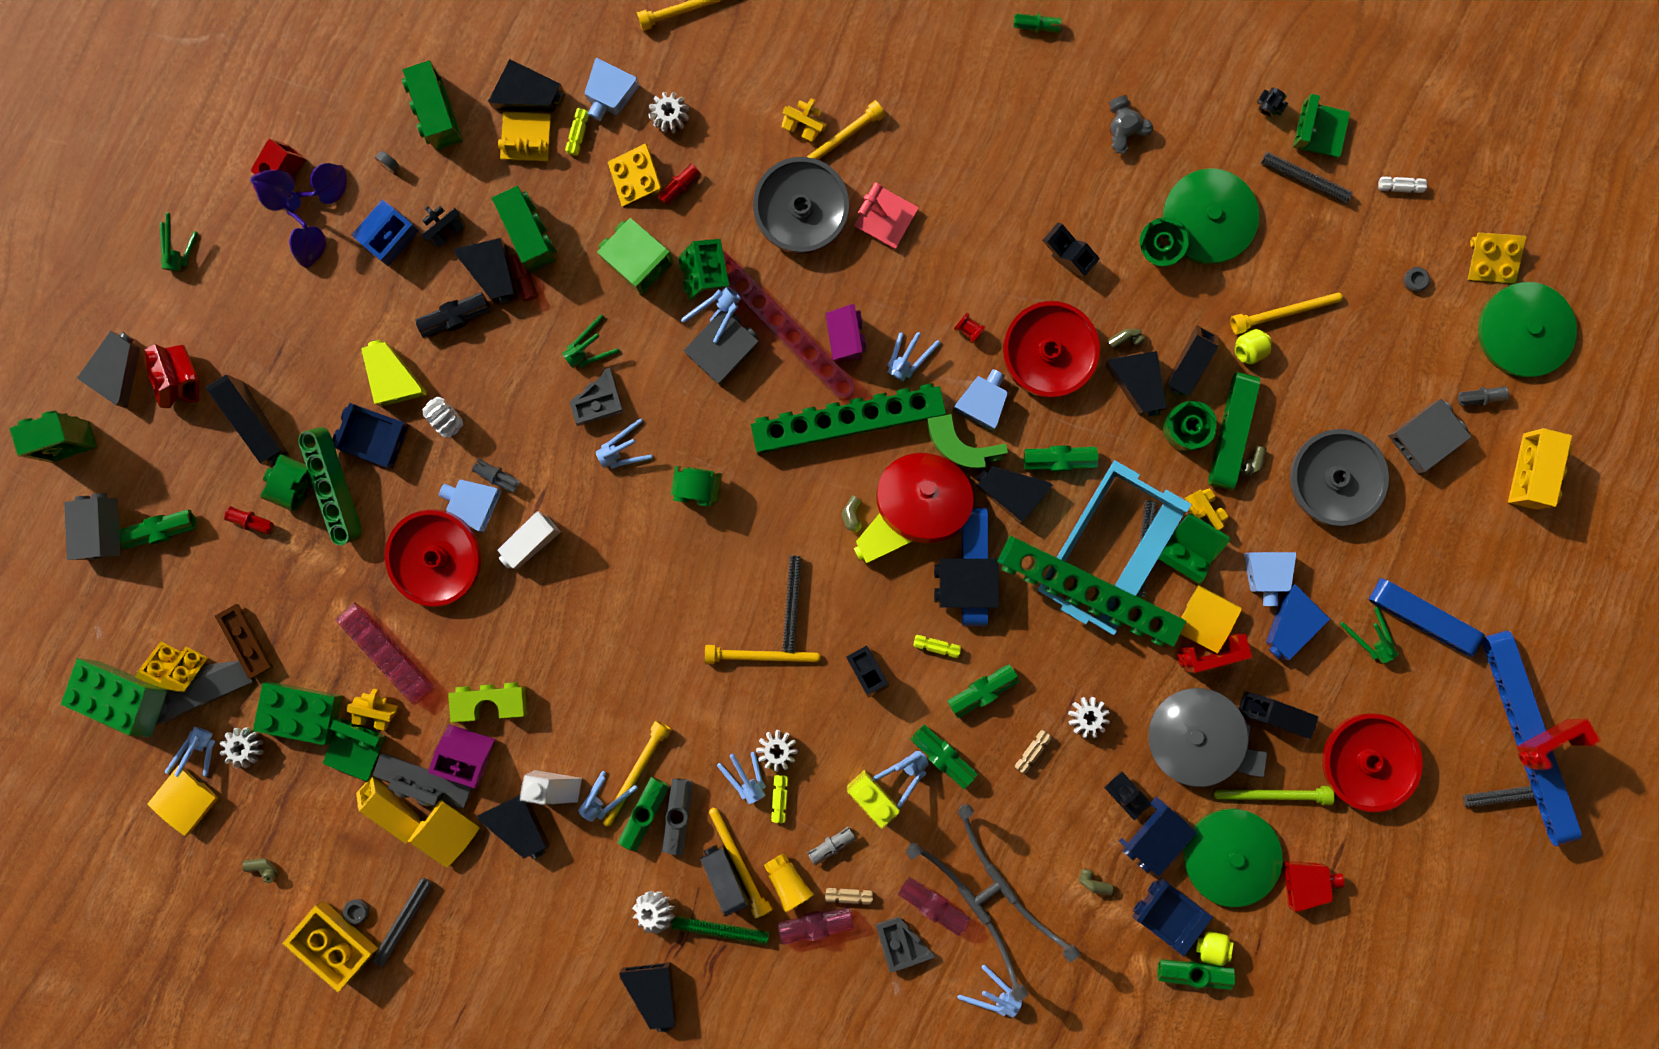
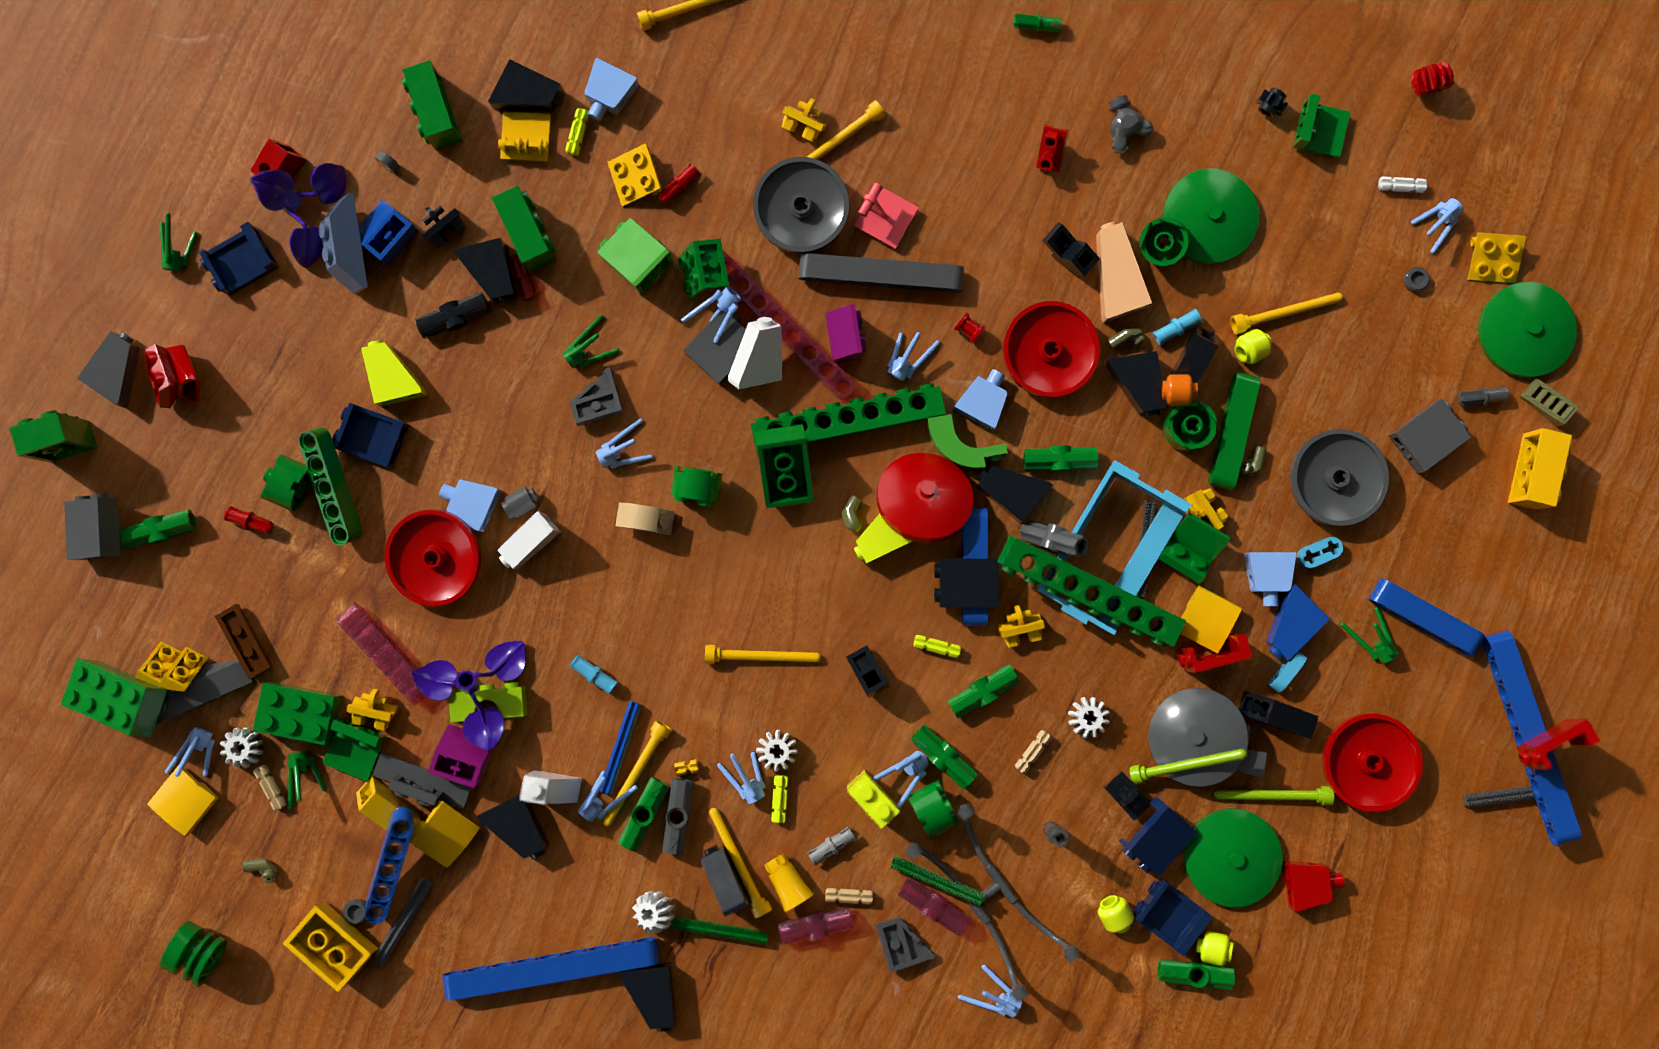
(193, 953): none -> green wheel
(238, 260): none -> dark blue panel
(247, 418): black slope -> none
(269, 787): none -> tan axle
(298, 763): none -> green plant
(343, 245): none -> sand blue wedge
(389, 875): none -> blue beam
(440, 676): none -> dark purple plant
(442, 417): white gear -> none
(495, 475): dark grey axle -> none
(520, 502): none -> dark grey brick
(551, 968): none -> blue beam
(593, 674): none -> medium azure pin
(620, 747): none -> blue axle
(645, 518): none -> tan brick
(675, 119): white gear -> none
(681, 767): none -> yellow piece
(758, 355): none -> white slope
(784, 466): none -> green brick
(792, 603): dark grey axle -> none
(881, 273): none -> dark grey beam
(933, 809): none -> green brick
(944, 884): none -> green axle
(1020, 623): none -> yellow hips
(1052, 148): none -> red hips
(1054, 539): none -> dark grey piece
(1055, 834): none -> dark grey pin
(1092, 885): olive arm -> none
(1115, 914): none -> neon yellow head
(1119, 275): none -> light nougat slope
(1141, 774): none -> lime piece
(1177, 327): none -> medium azure pin
(1179, 390): none -> orange head
(1287, 672): none -> medium azure beam
(1309, 178): dark grey axle -> none
(1322, 557): none -> medium azure beam
(1432, 79): none -> red gear
(1447, 214): none -> light blue plant
(1553, 396): none -> olive slope

